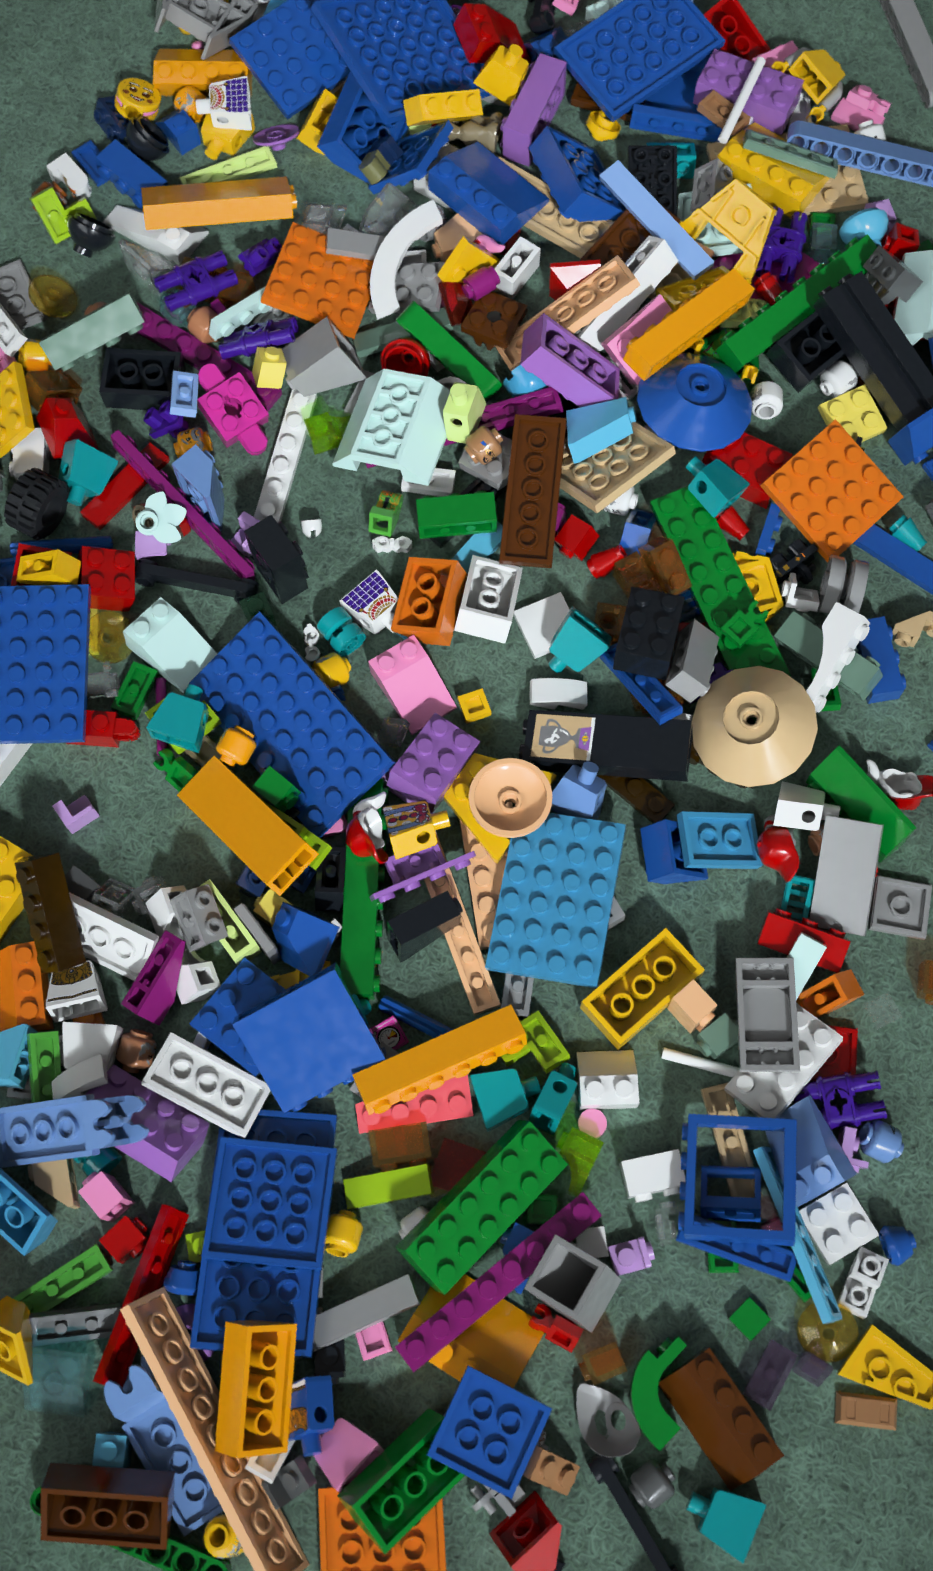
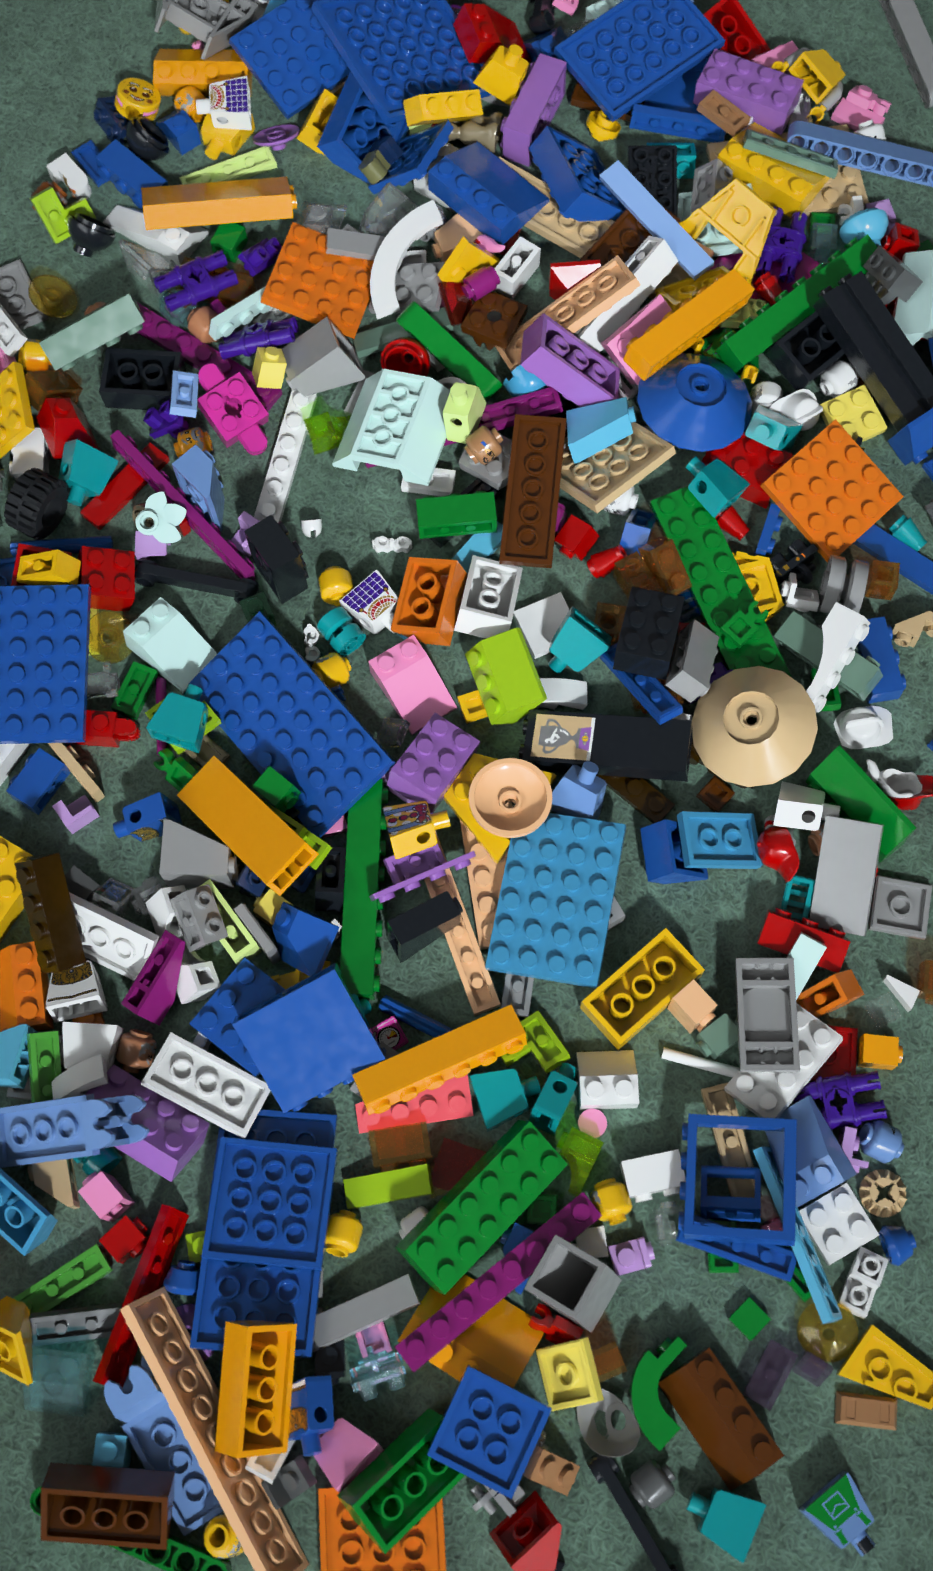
(38, 781): none -> blue brick
(81, 773): none -> tan plate
(146, 817): none -> blue torso
(194, 859): none -> light grey slope
(230, 239): none -> green brick
(236, 746): light orange head -> none
(335, 584): none -> yellow head
(365, 829): hair -> none
(375, 1370): none -> clear light blue hips
(386, 509): bright green leg -> none
(505, 677): none -> lime slope
(569, 1374): none -> light yellow tile
(611, 1201): none -> yellow head
(715, 794): none -> reddish brown tile
(741, 100): white bar -> none
(771, 428): none -> teal torso
(800, 407): none -> white piece
(841, 1514): none -> torso
(855, 206): none -> white tile
(864, 727): none -> white piece
(868, 1193): none -> tan gear
(879, 1052): none -> light orange brick
(882, 580): none -> clear orange brick
(903, 992): none -> white piece

